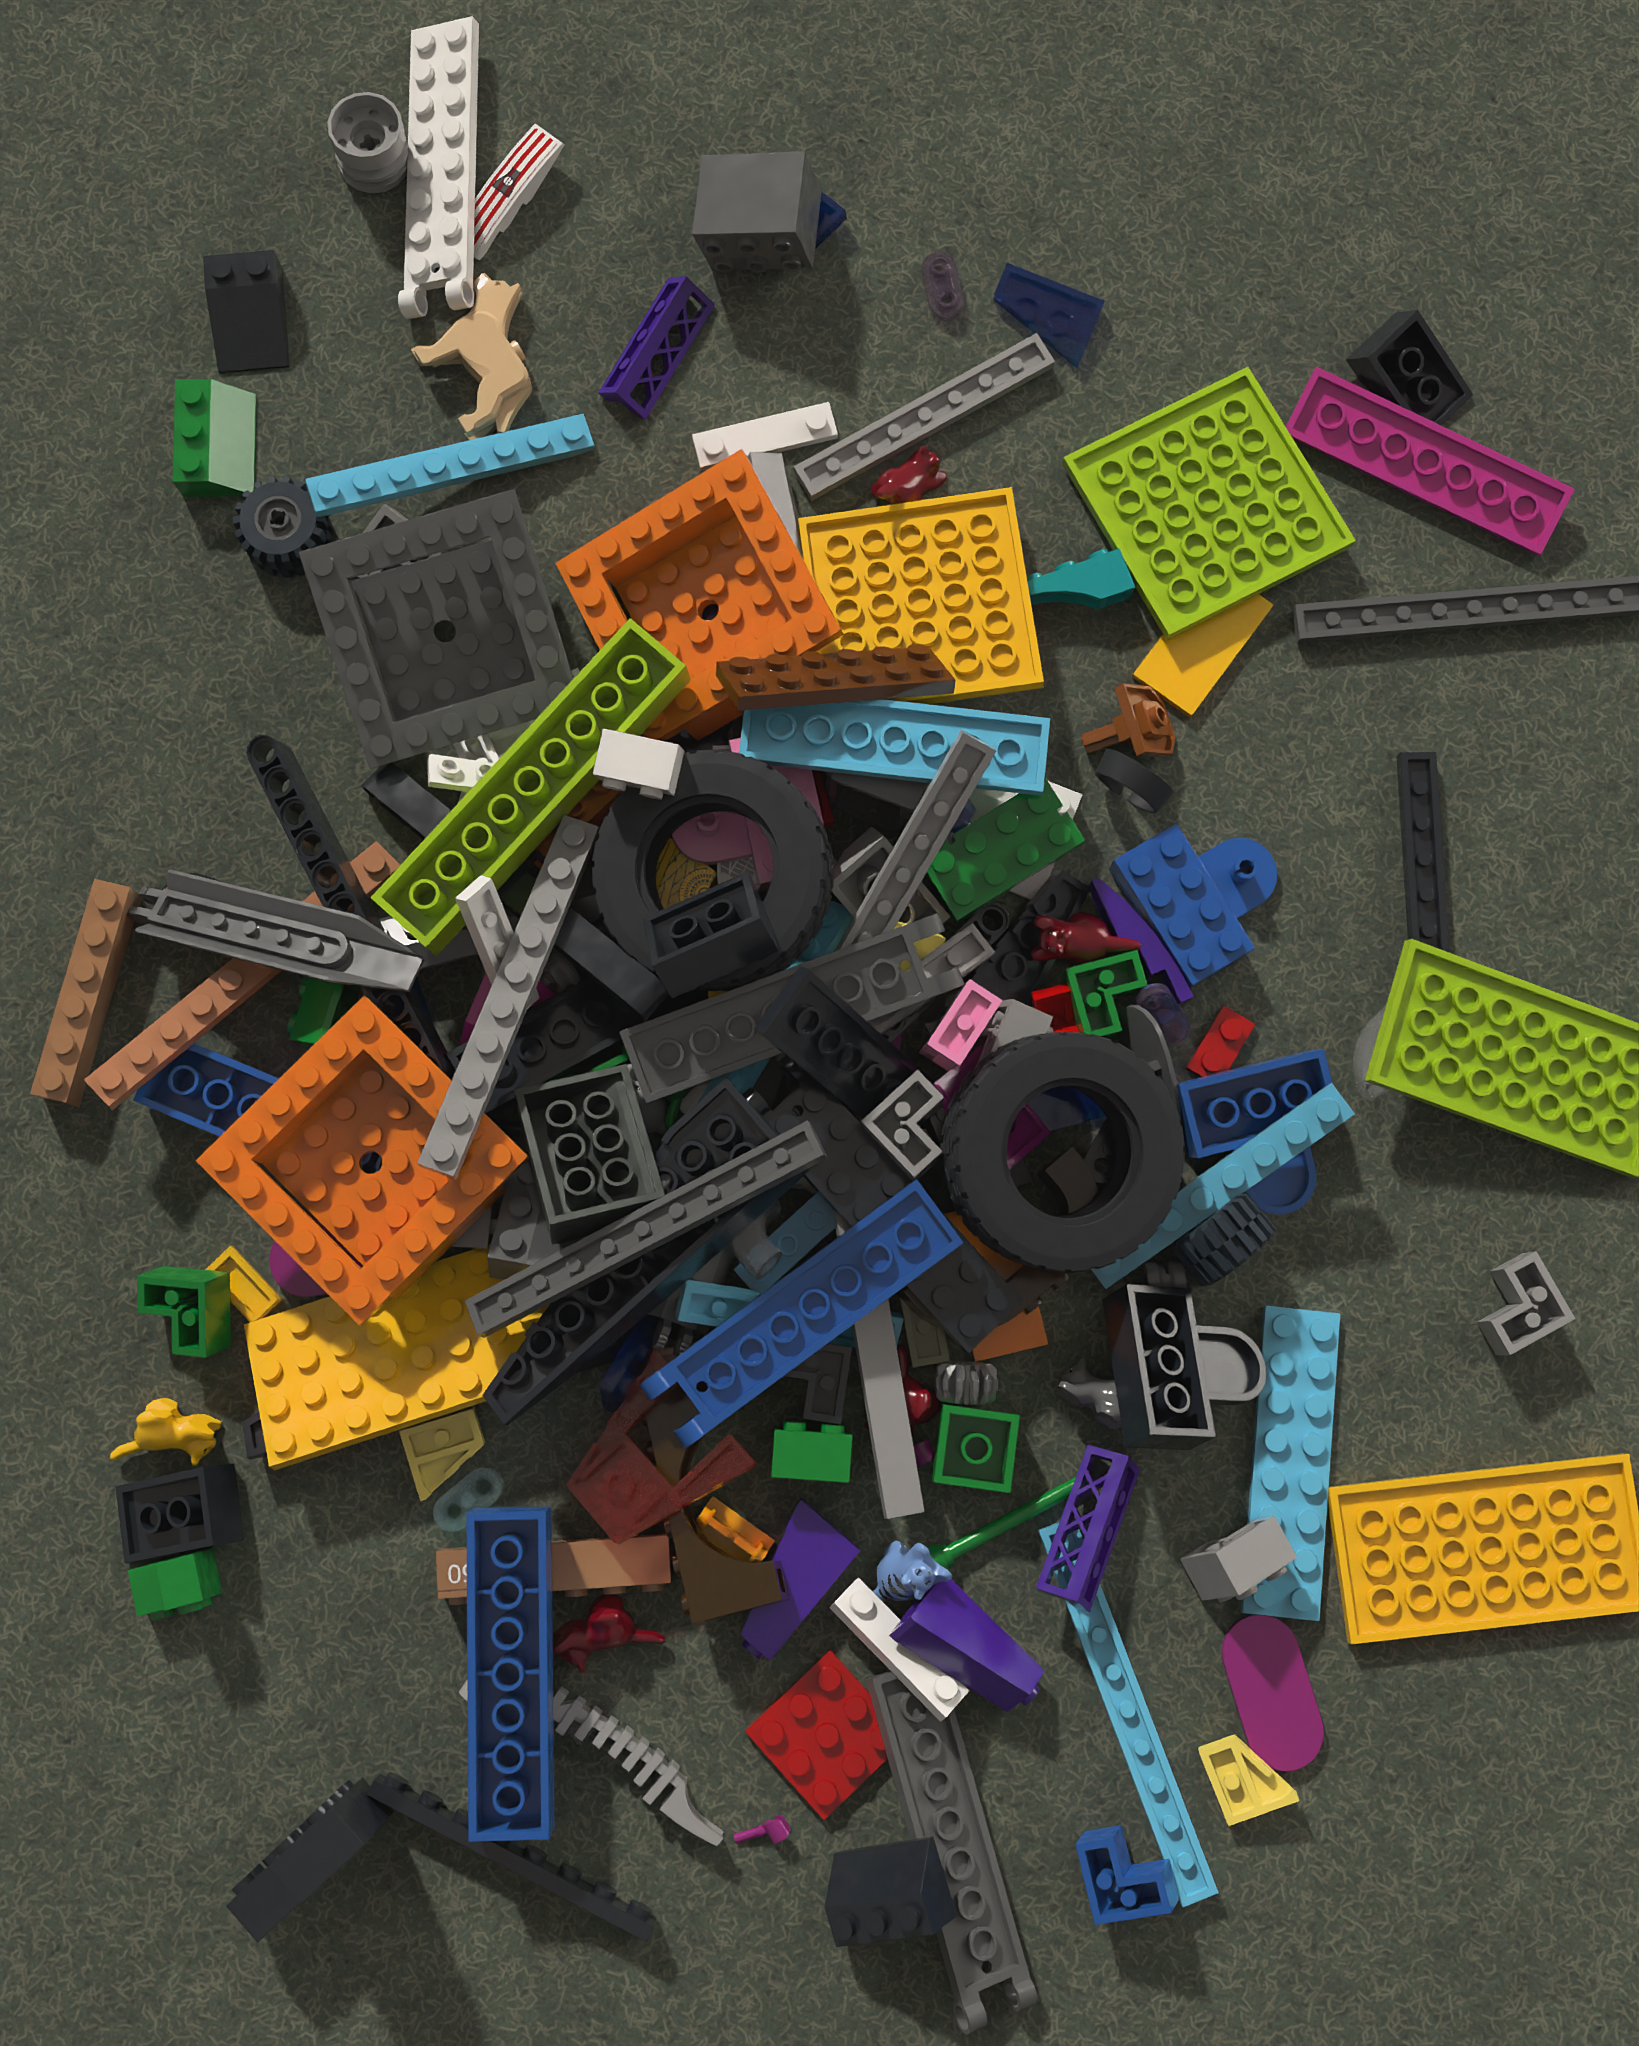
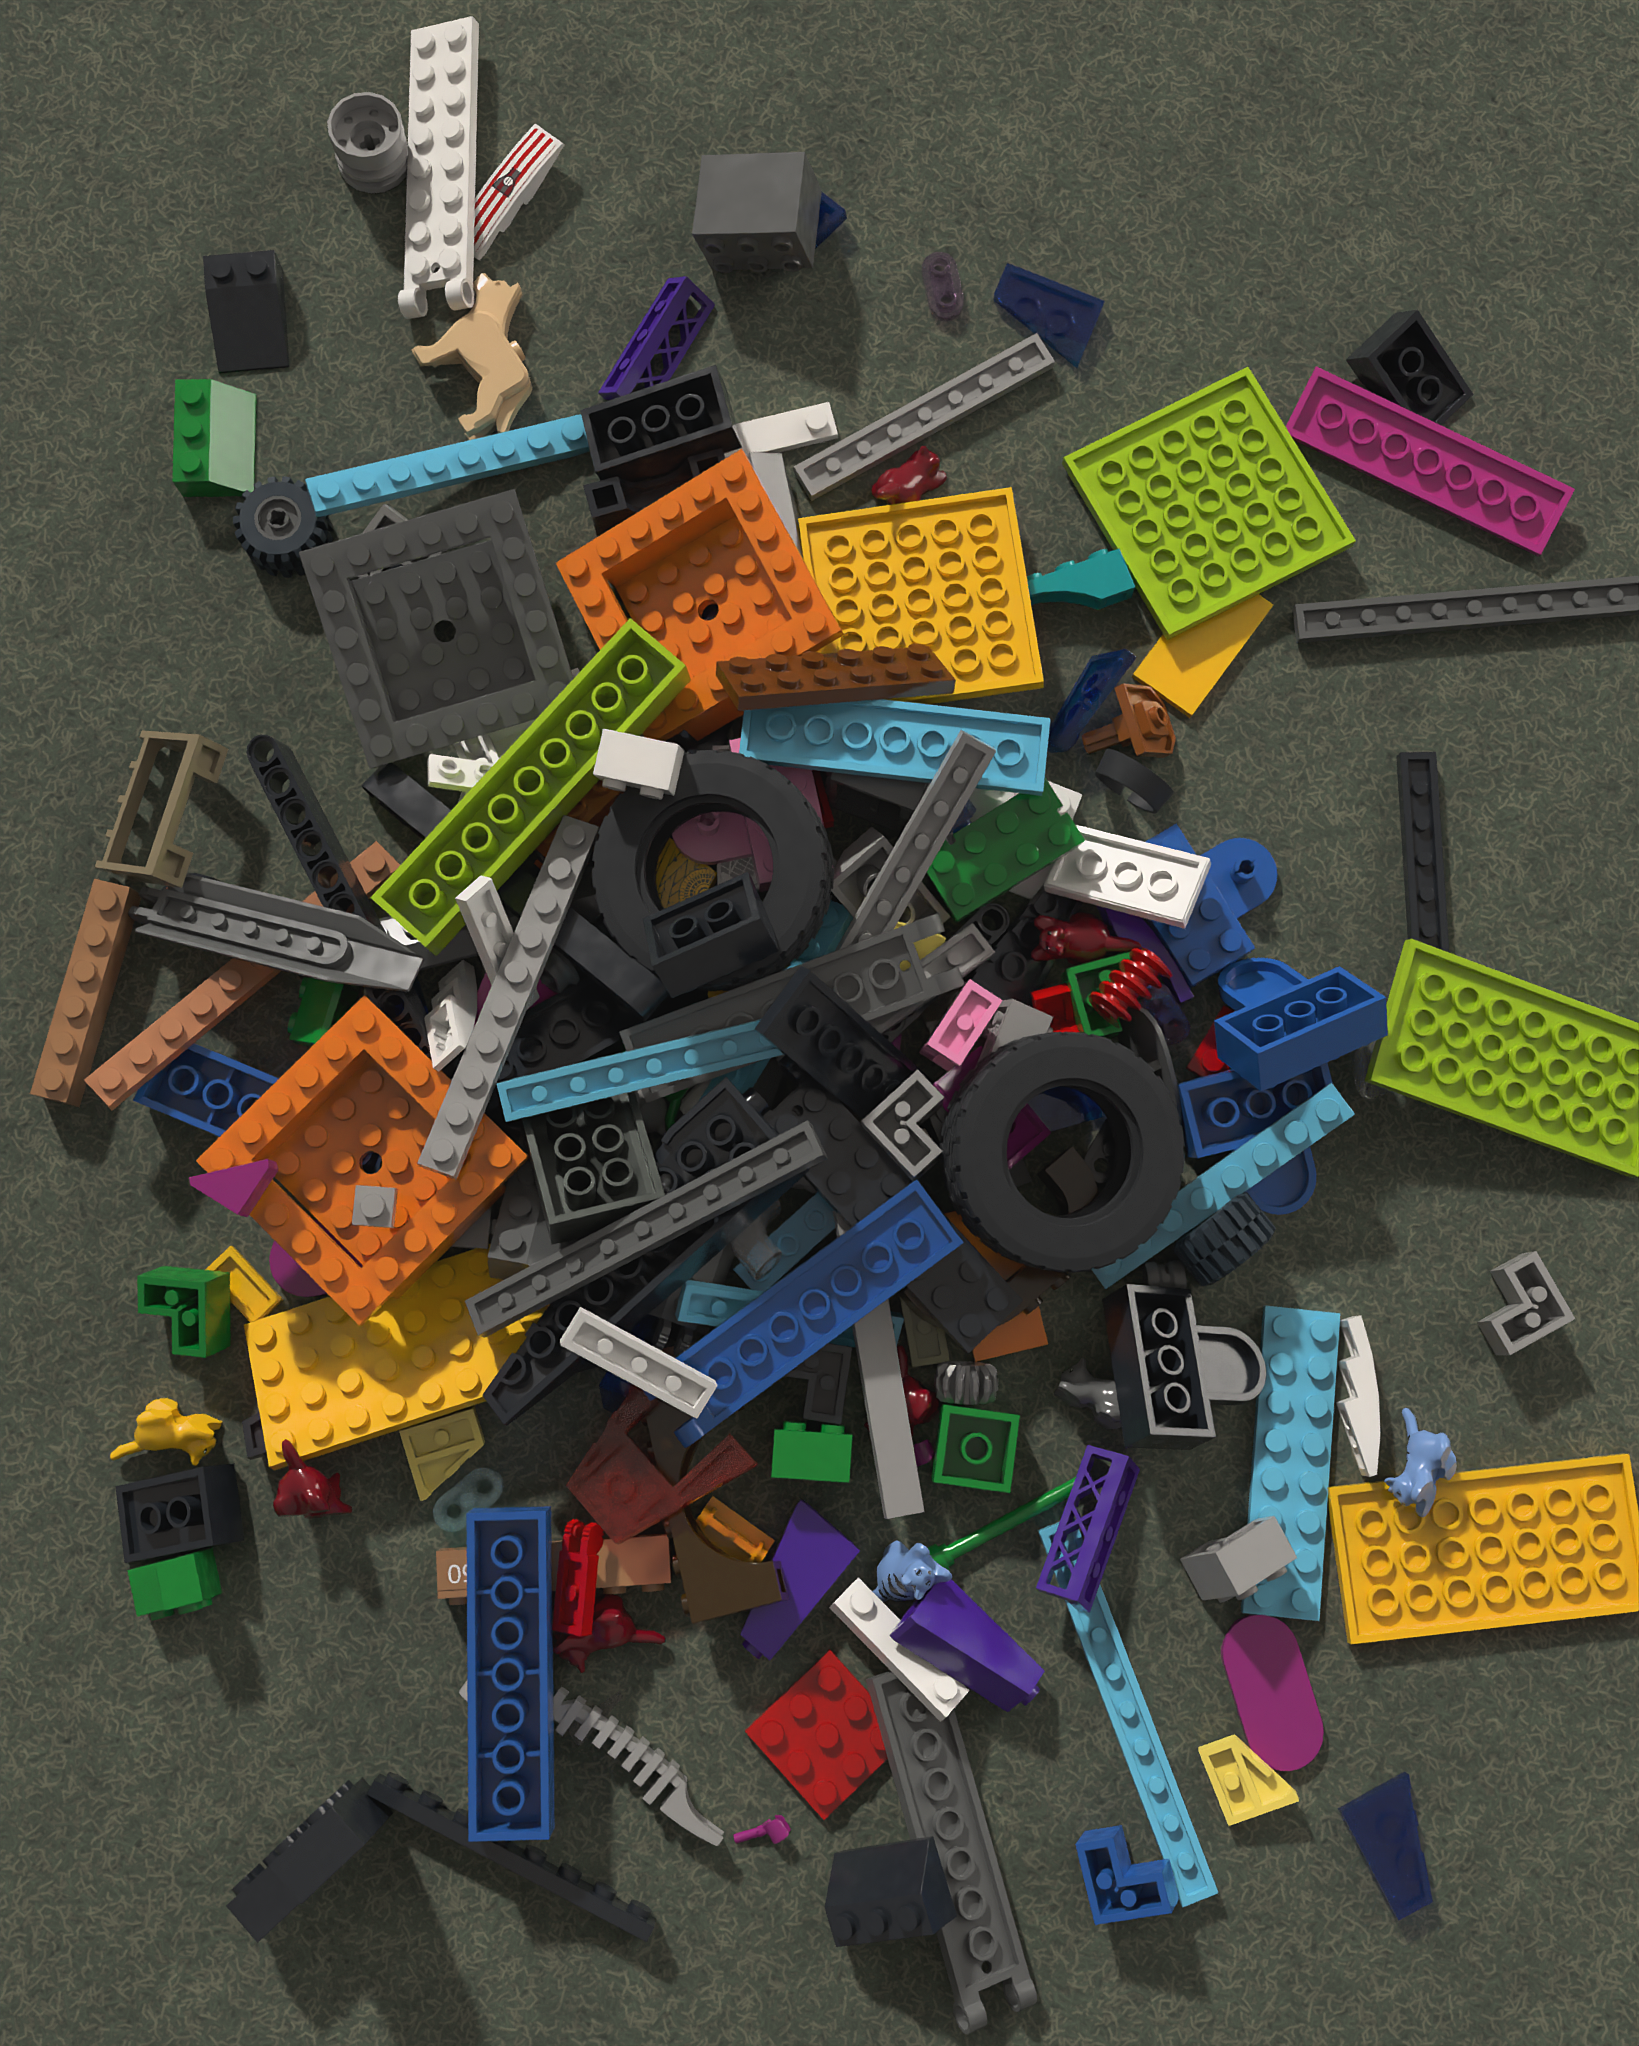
(166, 862): none -> dark tan hinge
(237, 1186): none -> magenta slope
(307, 1490): none -> dark red animal
(374, 1206): none -> light grey plate
(452, 1015): none -> white slope
(577, 1578): none -> red hinge
(617, 499): none -> black arch
(633, 1070): none -> medium azure plate
(638, 1362): none -> white plate
(661, 426): none -> black brick
(1087, 696): none -> clear blue wing
(1128, 984): none -> red piece
(1130, 877): none -> white tile
(1290, 1022): none -> blue brick
(1360, 1411): none -> white slope
(1389, 1841): none -> clear blue wing
(1427, 1460): none -> medium blue animal

